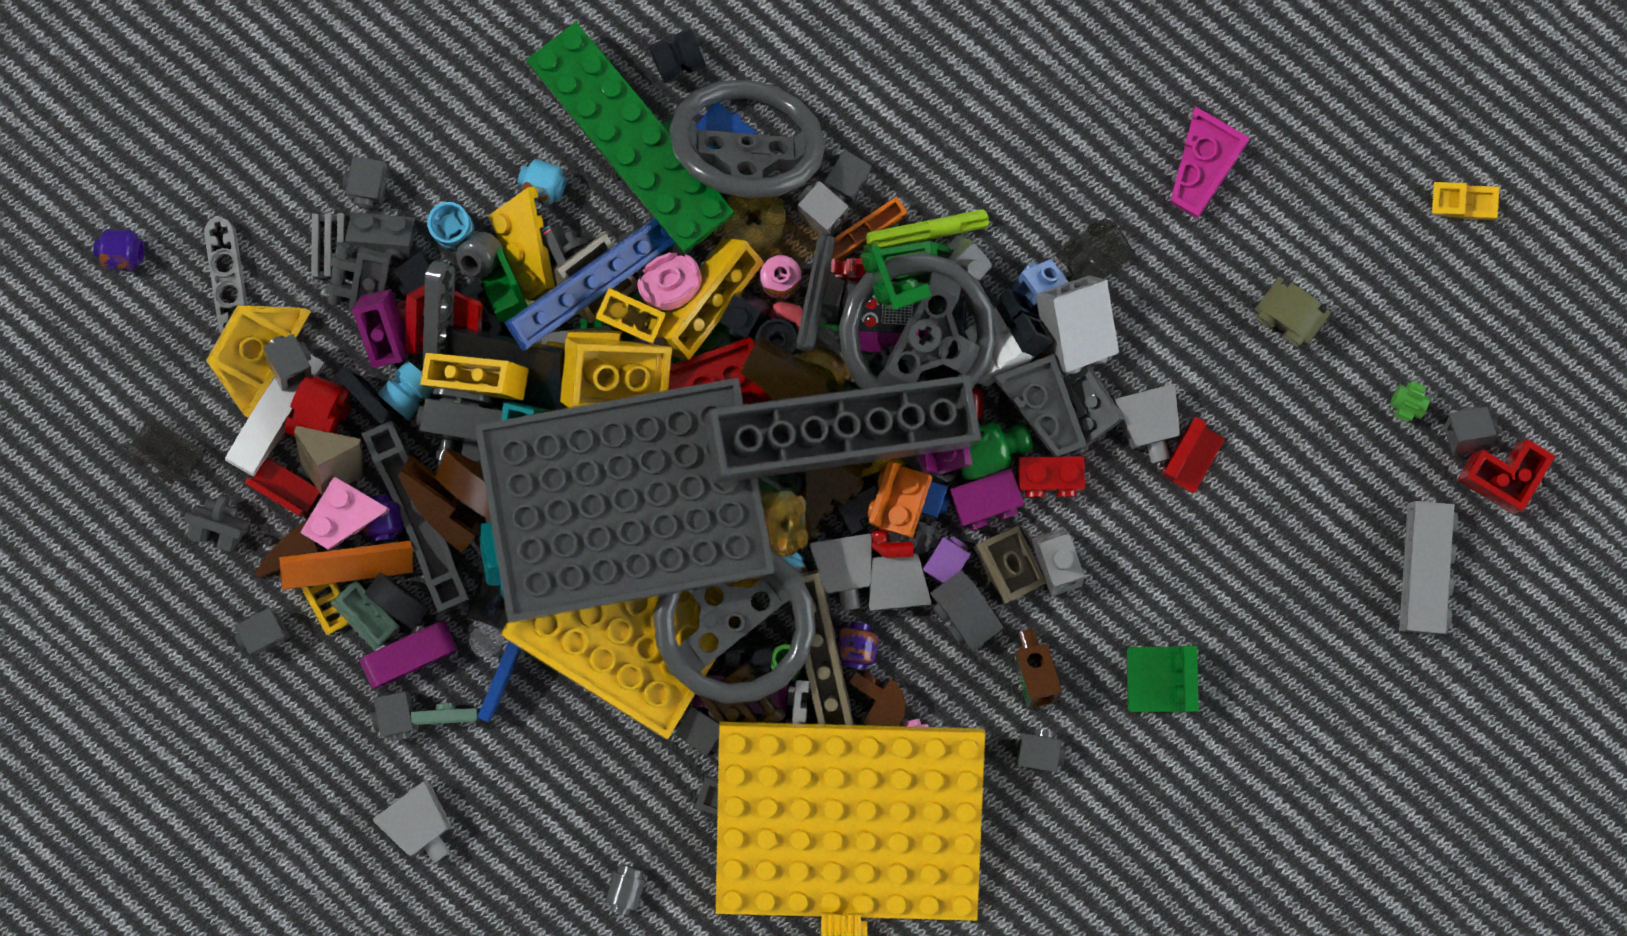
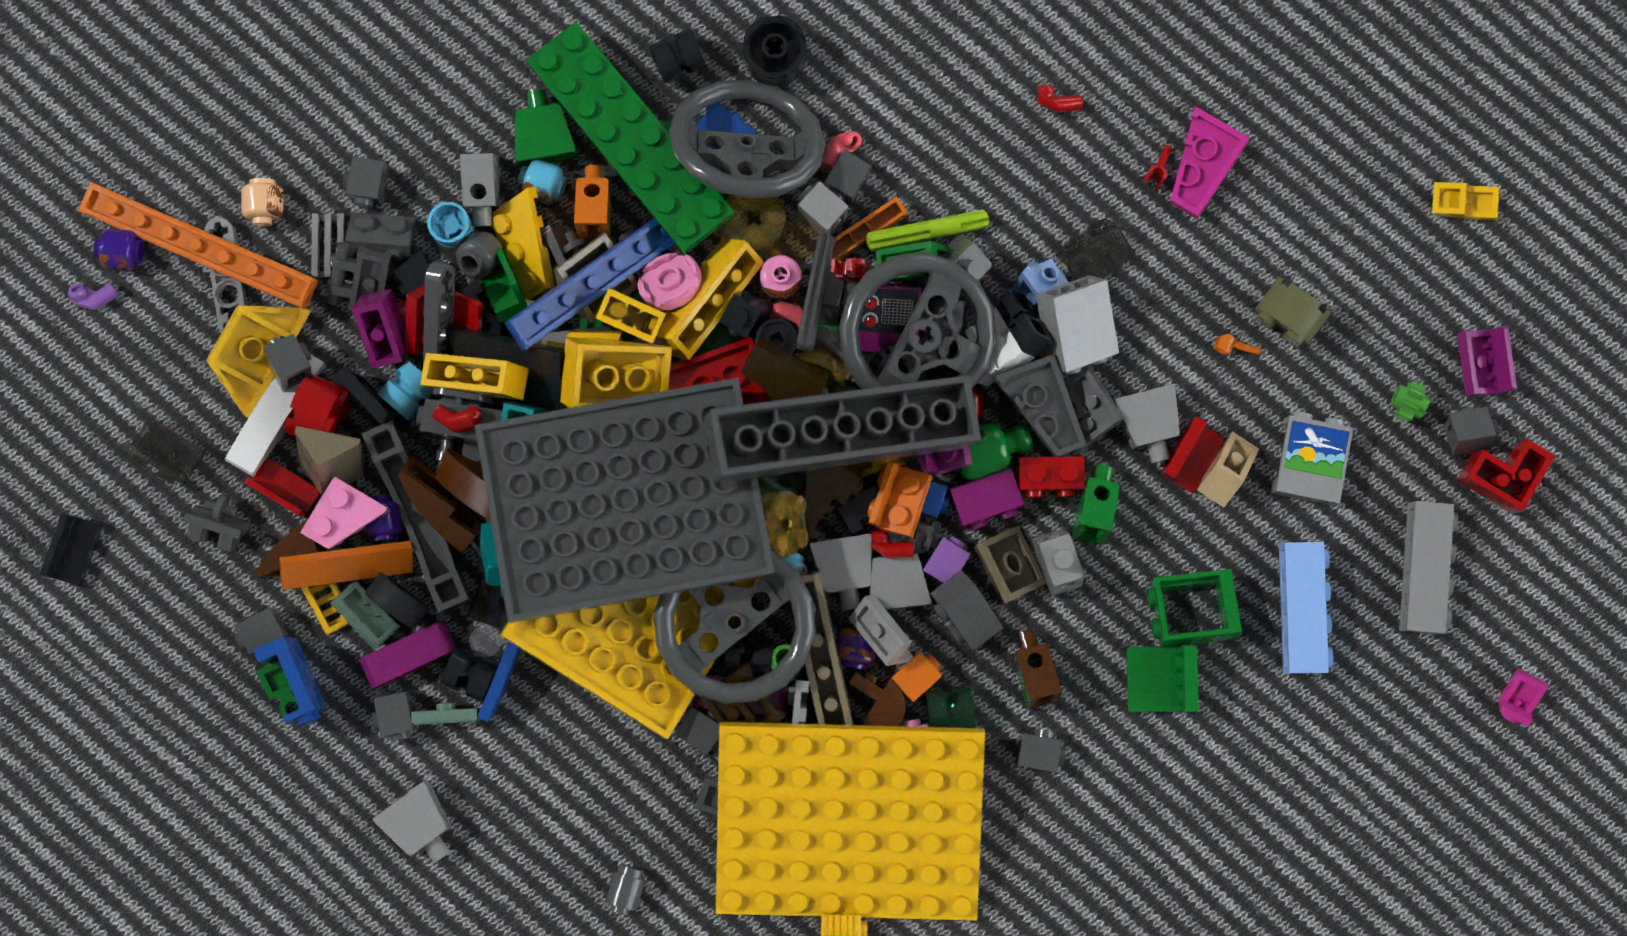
(71, 549): none -> black panel
(90, 298): none -> medium lavender arm
(198, 245): none -> orange tile
(262, 201): none -> light nougat head
(276, 685): none -> green plate
(299, 677): none -> blue panel
(459, 421): none -> red arm
(469, 673): none -> black wheel
(480, 171): none -> light grey torso
(542, 132): none -> green torso
(593, 204): none -> orange torso
(774, 33): none -> black brick
(846, 141): none -> coral arm
(881, 631): none -> light grey panel
(904, 292): green bracket -> none
(917, 675): none -> orange brick
(951, 708): none -> clear green wheel
(1055, 103): none -> red arm
(1095, 516): none -> green torso
(1158, 171): none -> red hand
(1225, 344): none -> orange hand
(1226, 599): none -> green window
(1228, 469): none -> tan slope
(1304, 607): none -> light blue brick
(1313, 459): none -> panel
(1487, 361): none -> magenta bracket
(1521, 697): none -> dark pink bracket

